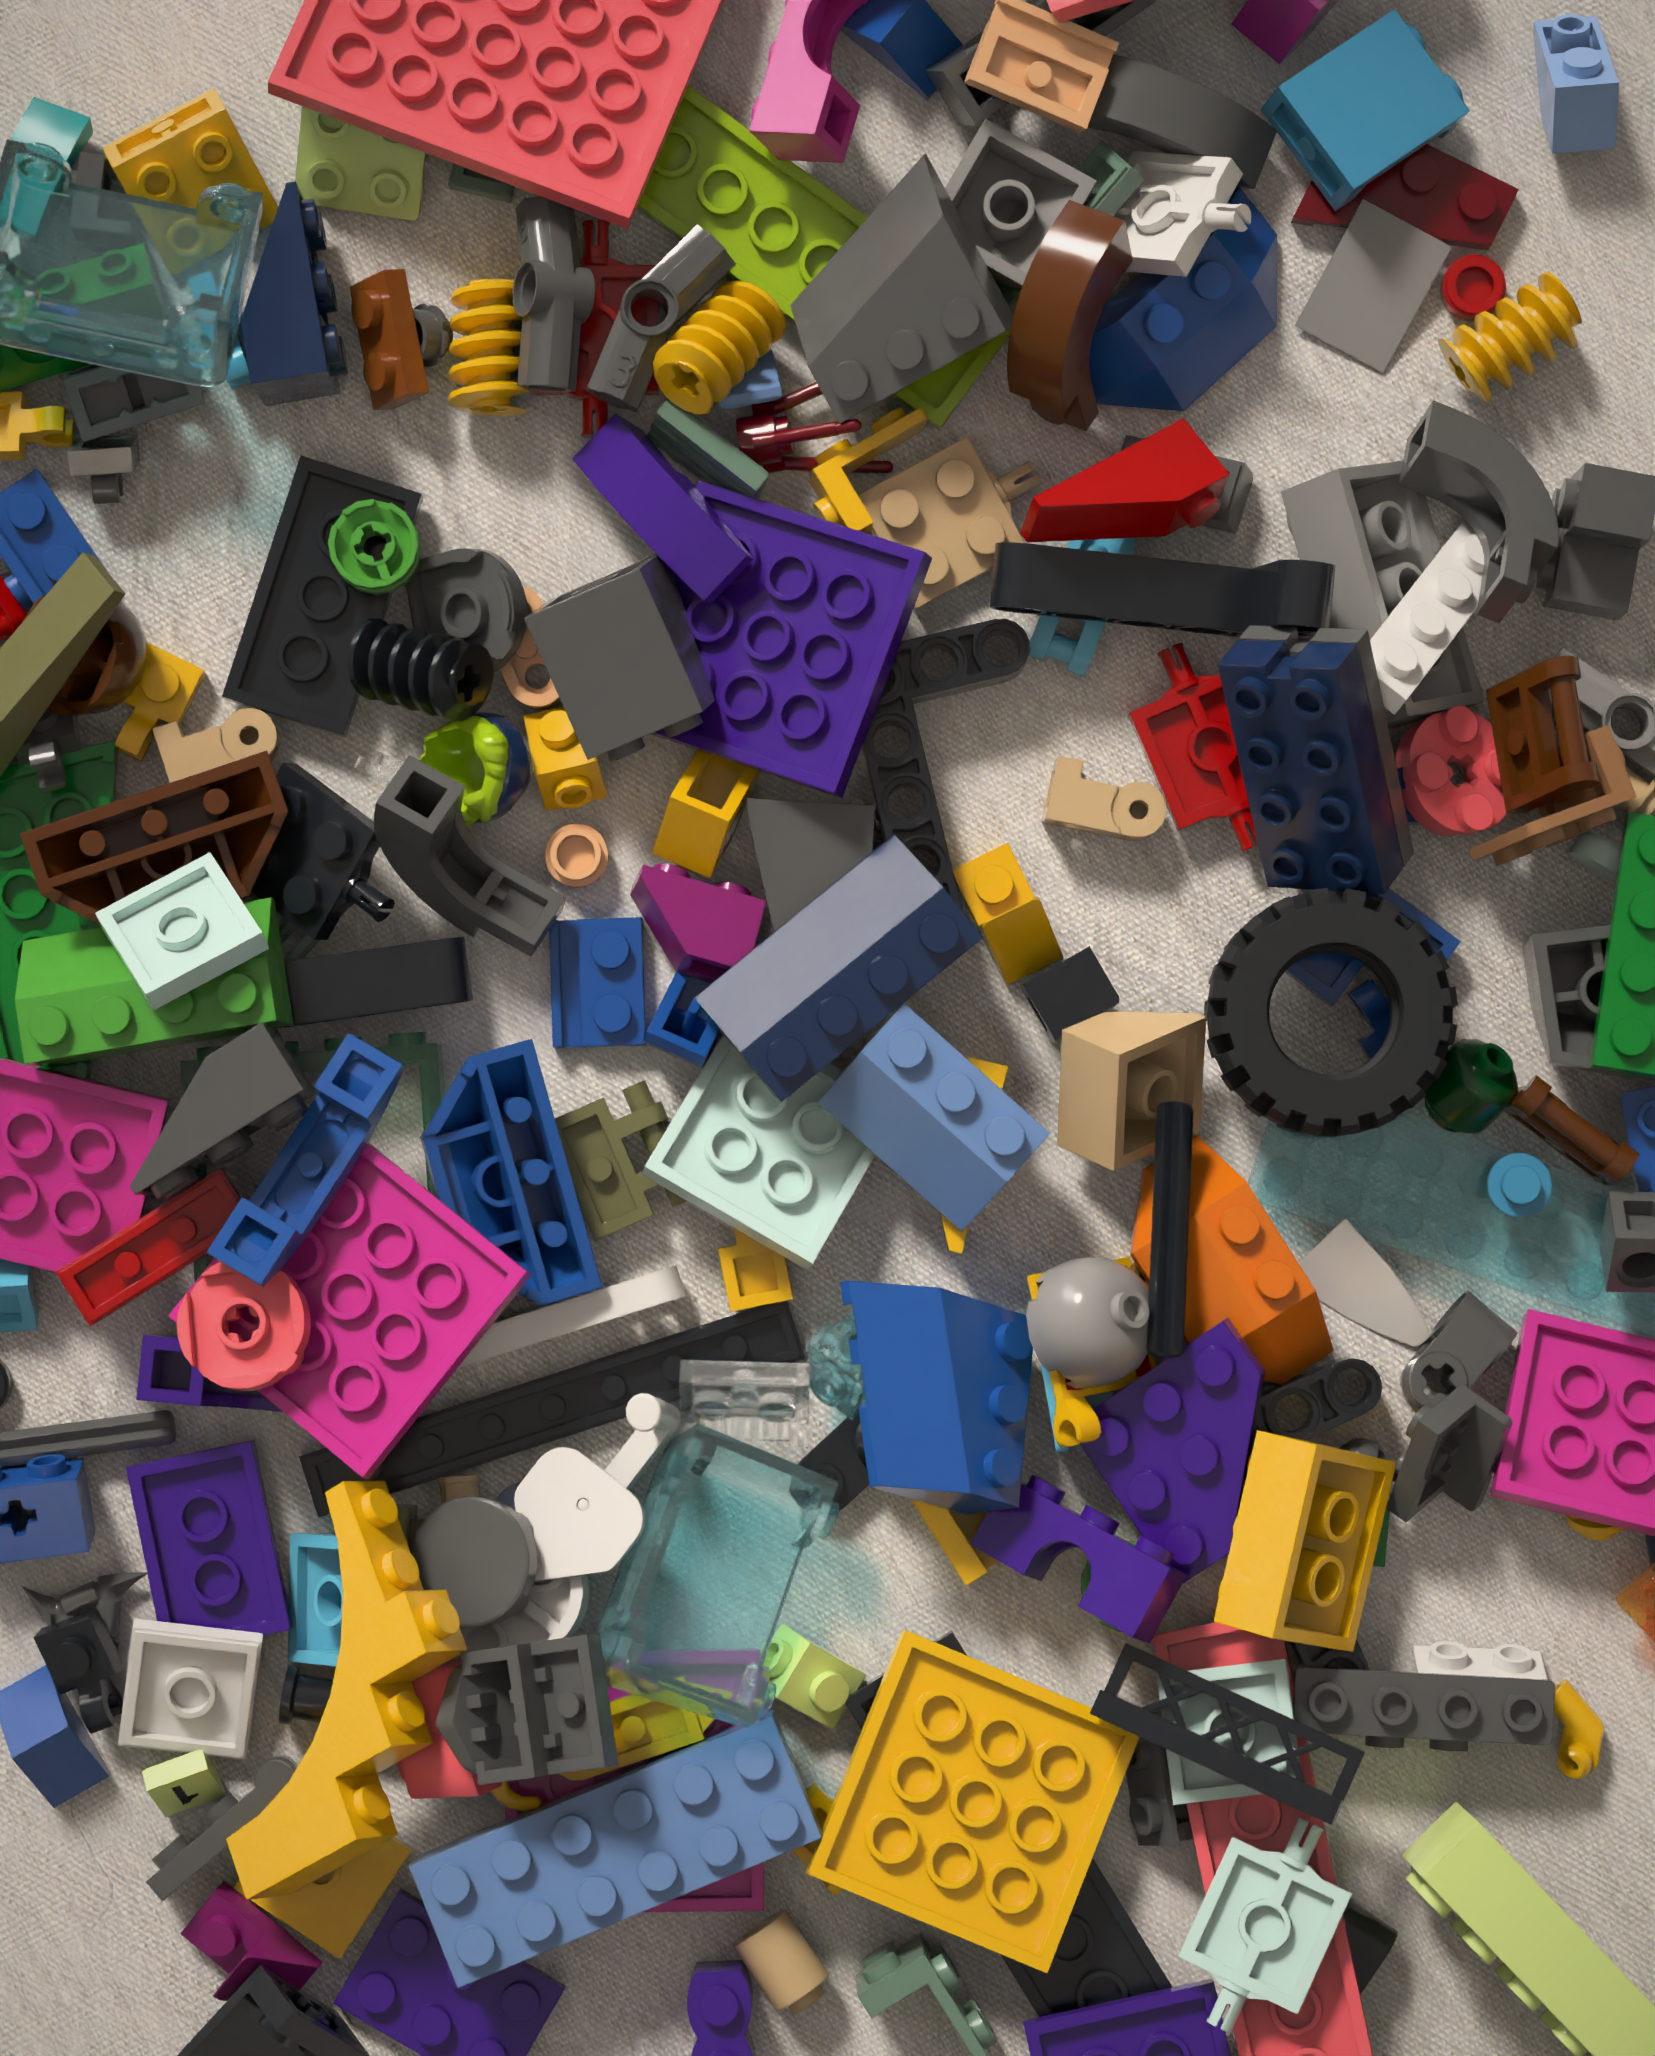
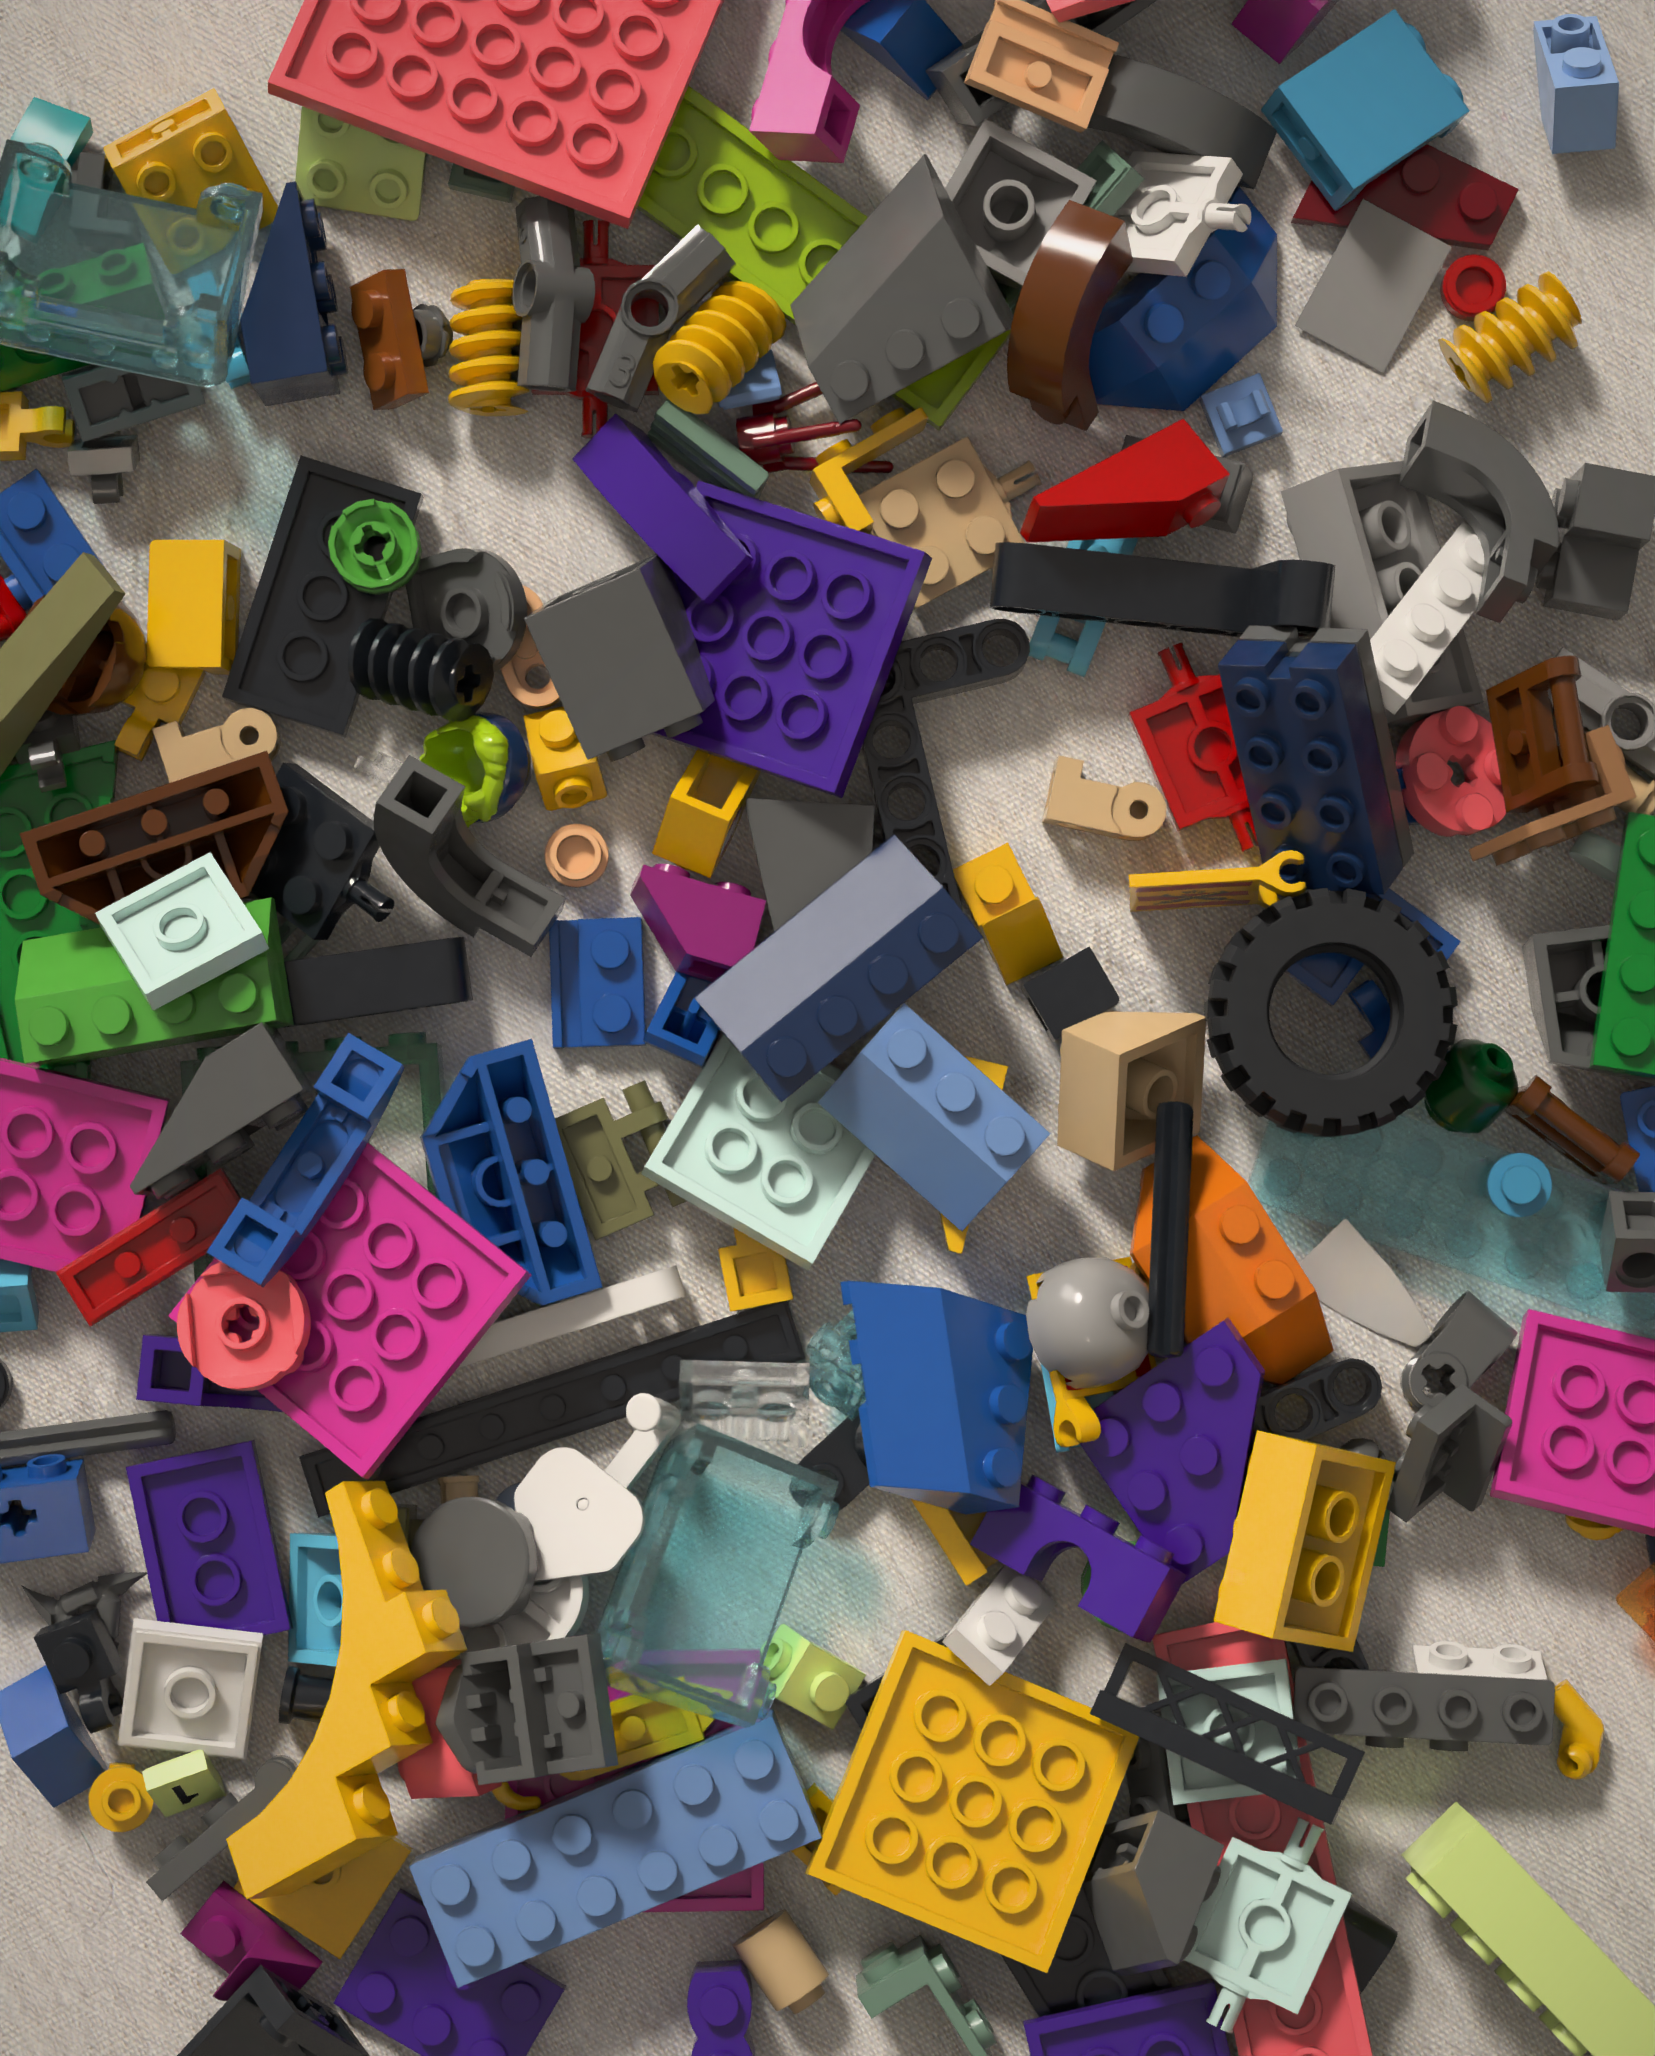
(120, 1798): none -> yellow plate
(193, 605): none -> yellow panel
(999, 1623): none -> white plate
(1149, 1889): none -> dark grey slope
(1215, 886): none -> yellow flag
(1240, 415): none -> medium blue tile

